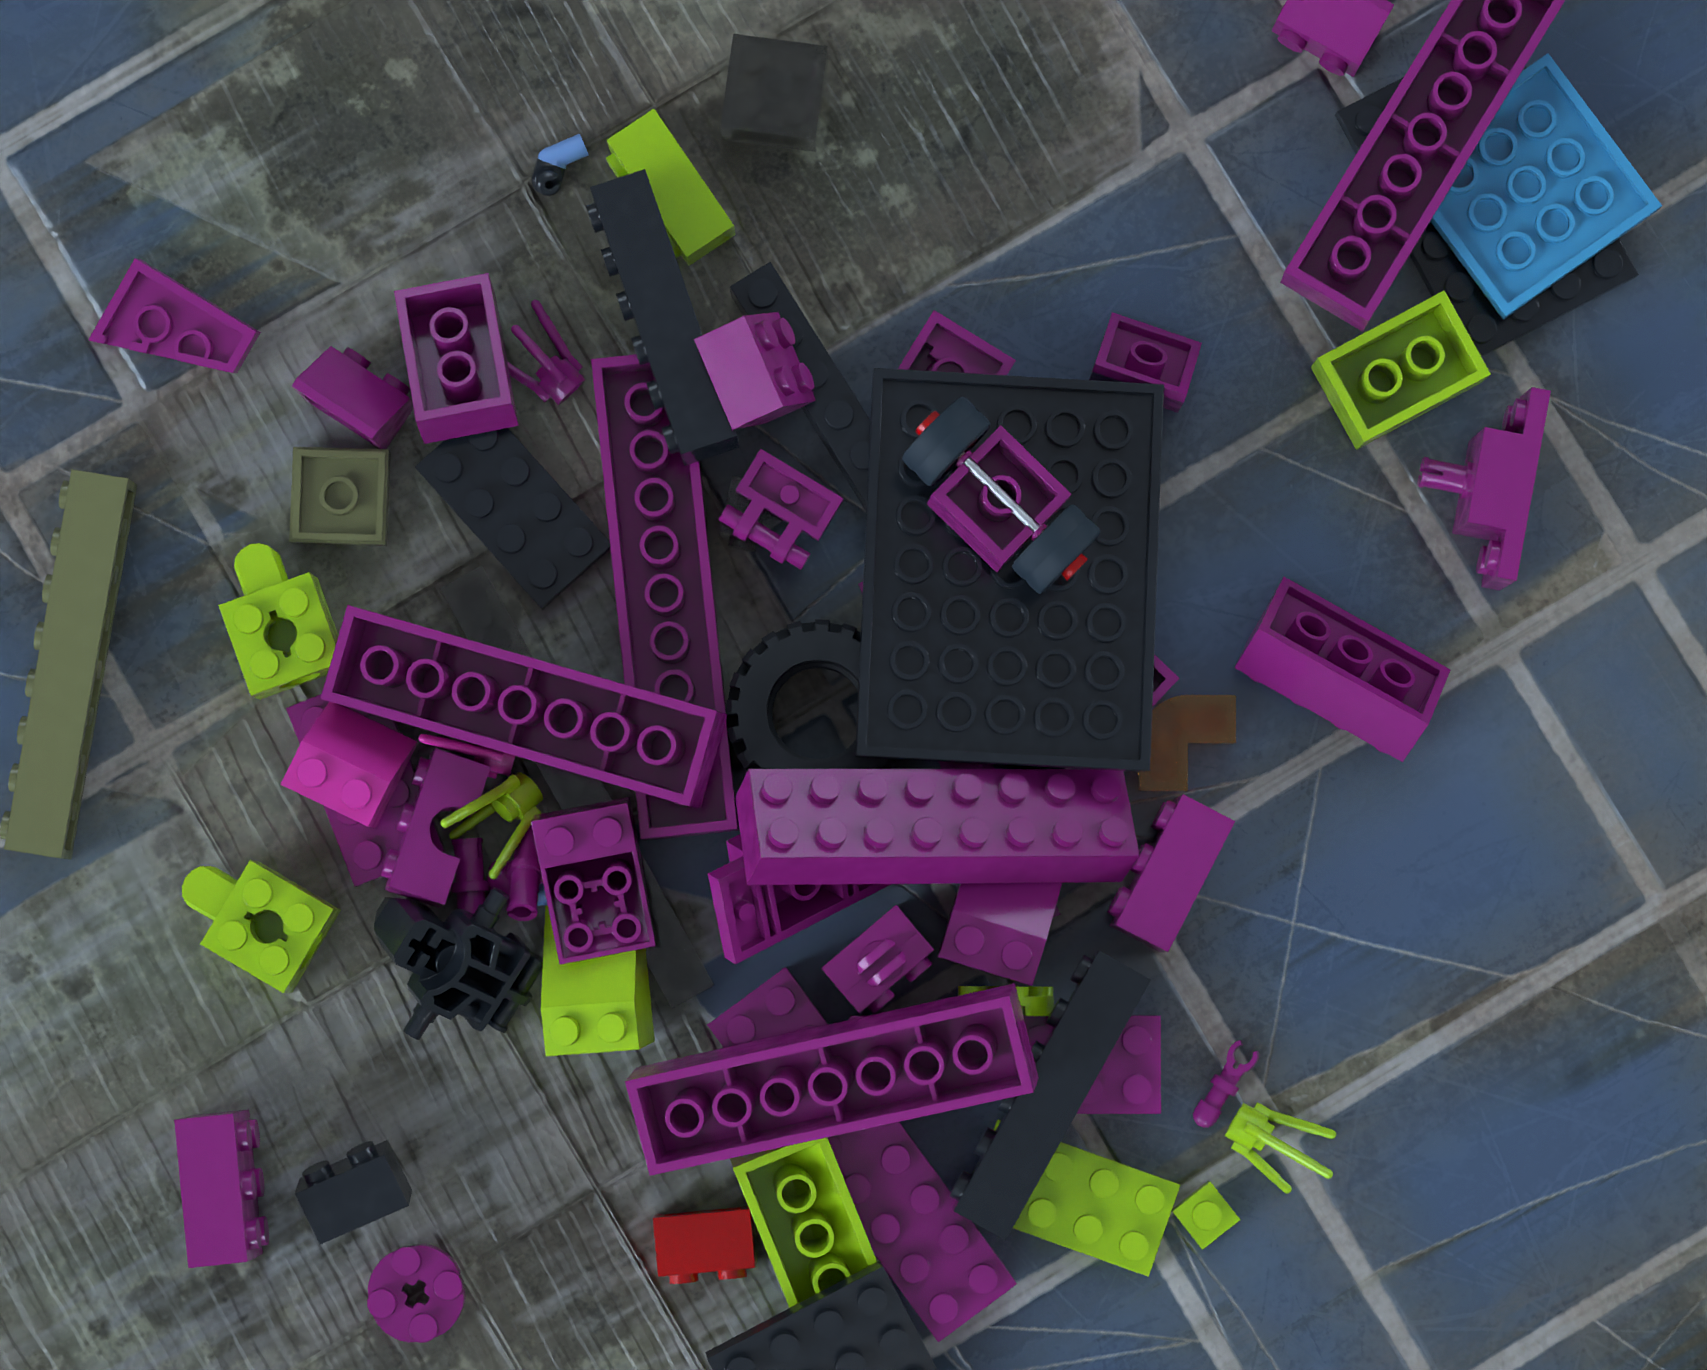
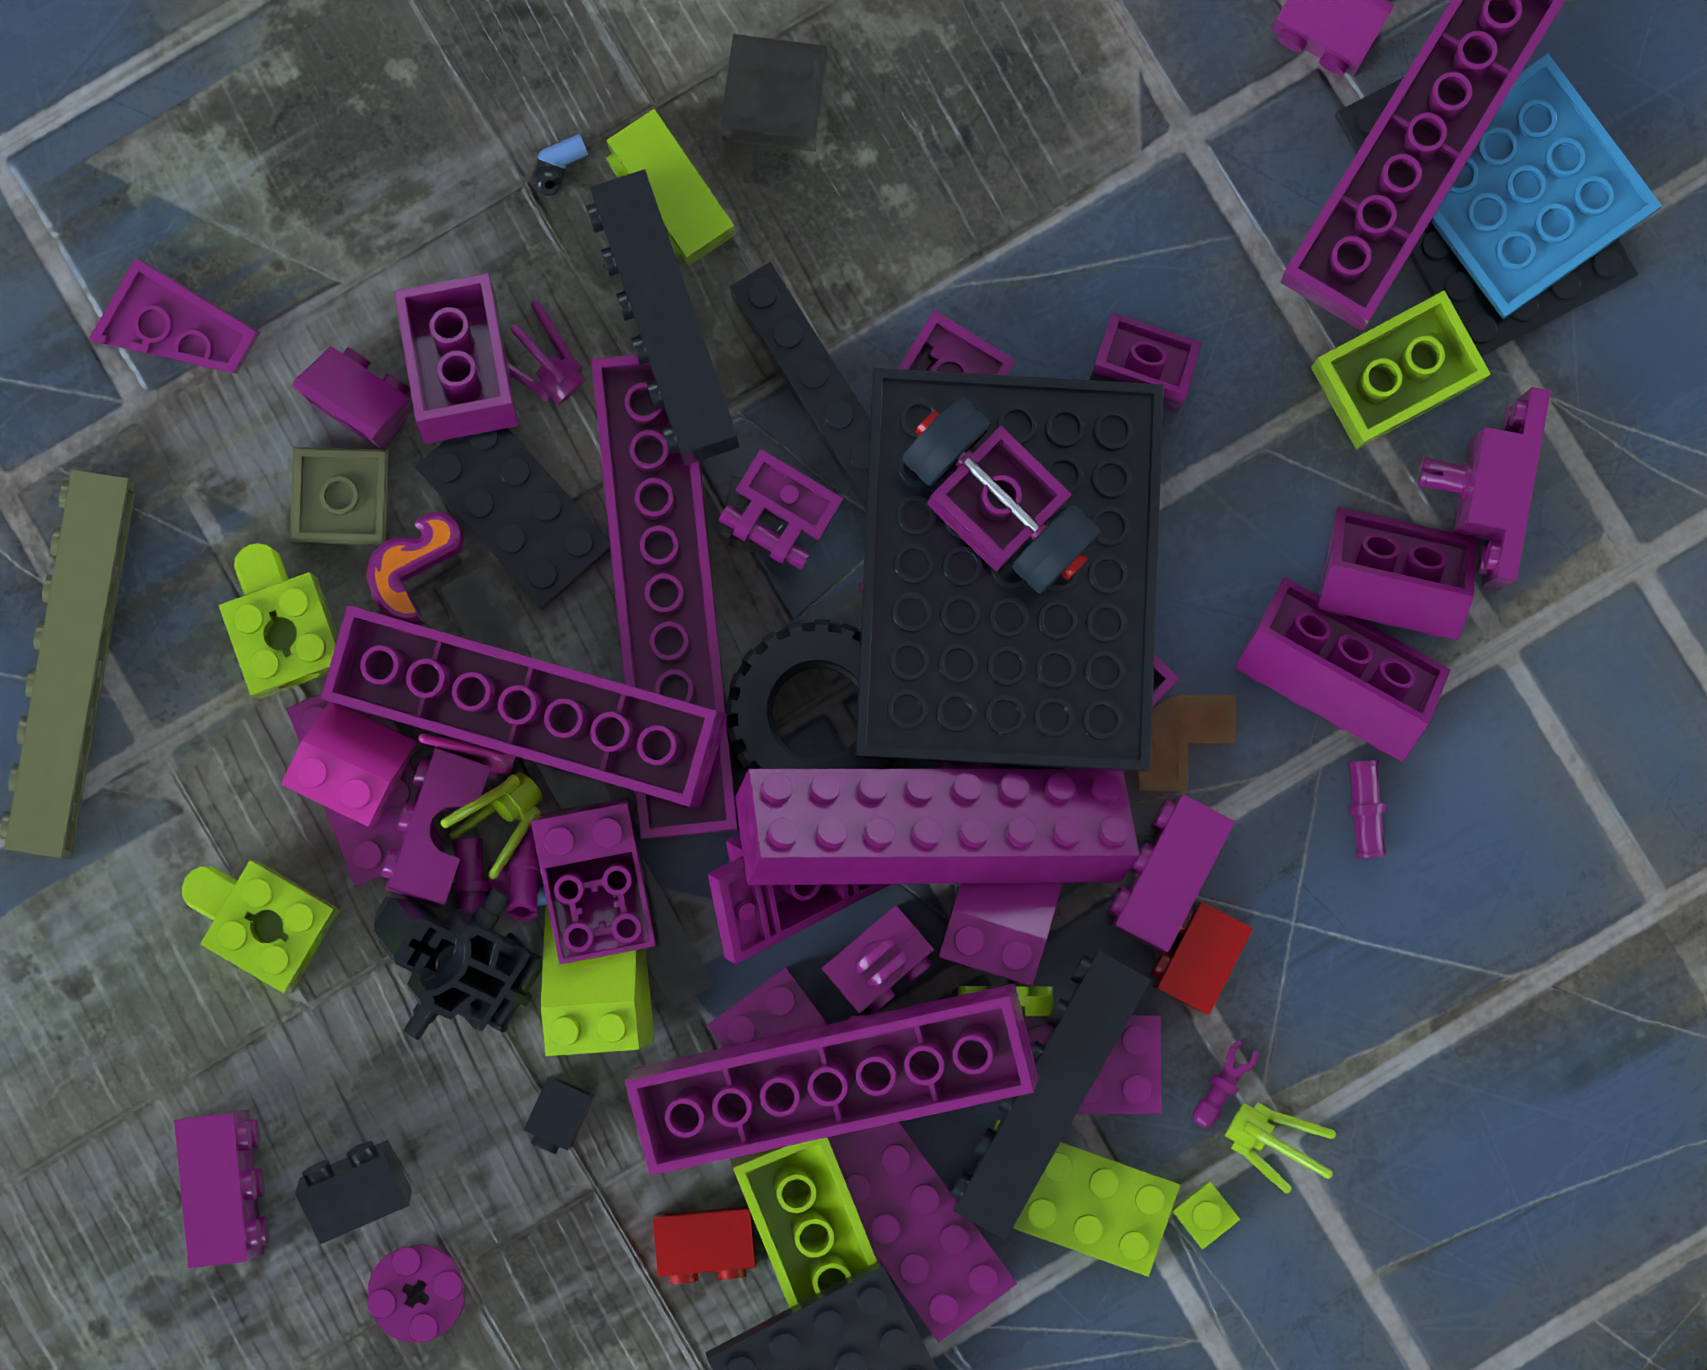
(407, 557): none -> magenta animal
(558, 1115): none -> black brick
(756, 369): magenta brick -> none
(1201, 957): none -> red brick
(1367, 809): none -> magenta pin
(1398, 574): none -> magenta slope

